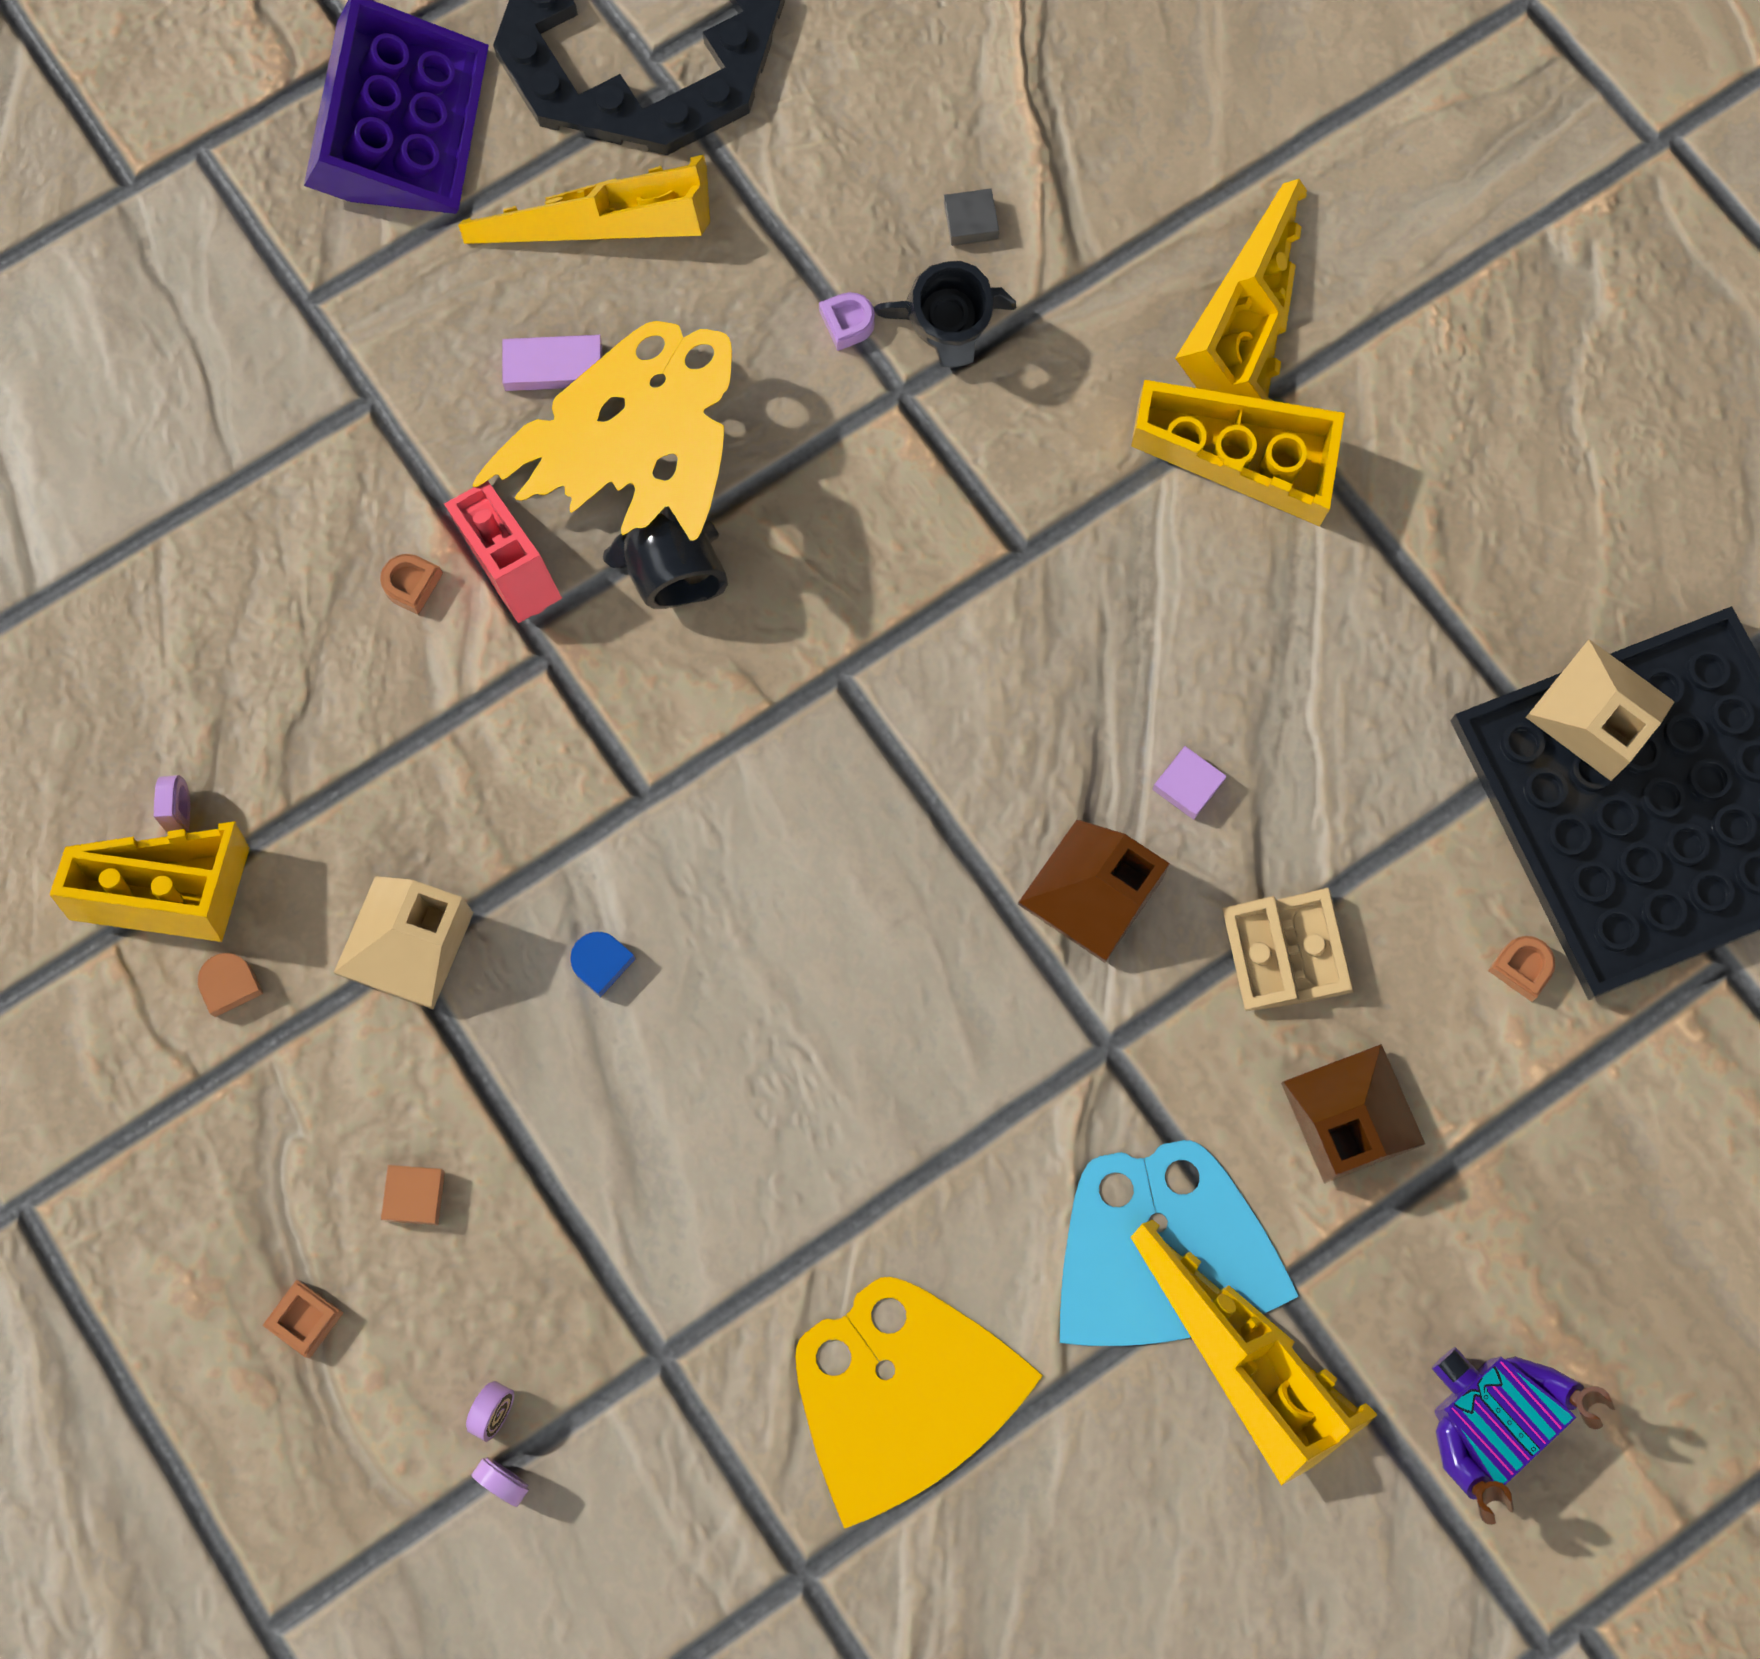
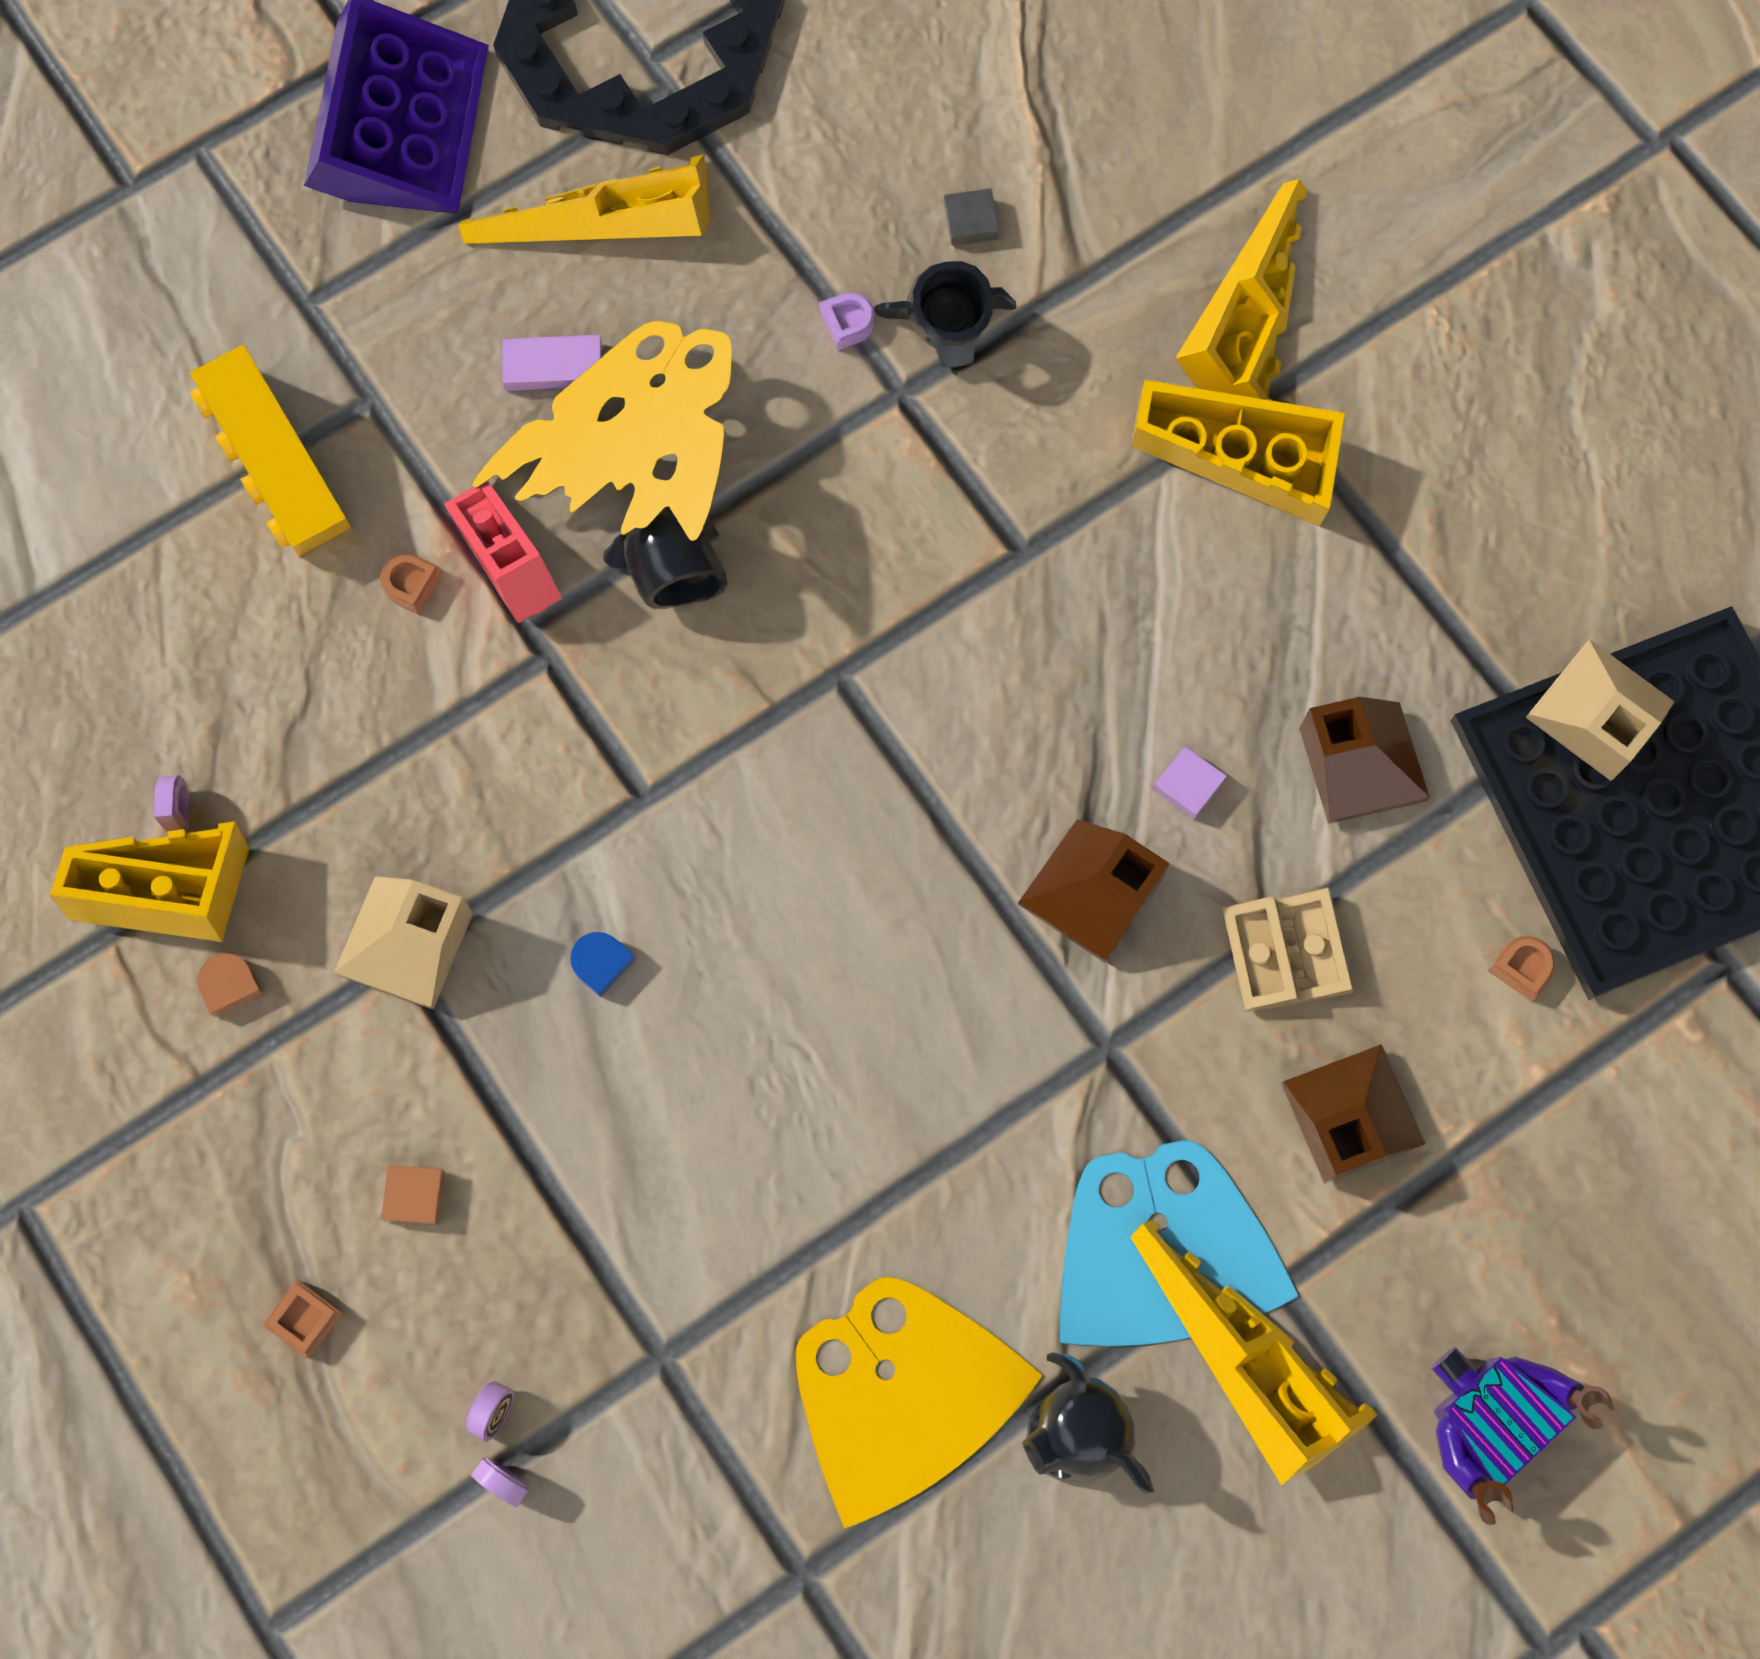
(269, 450): none -> yellow wedge
(1083, 1430): none -> black piece
(1362, 757): none -> reddish brown slope

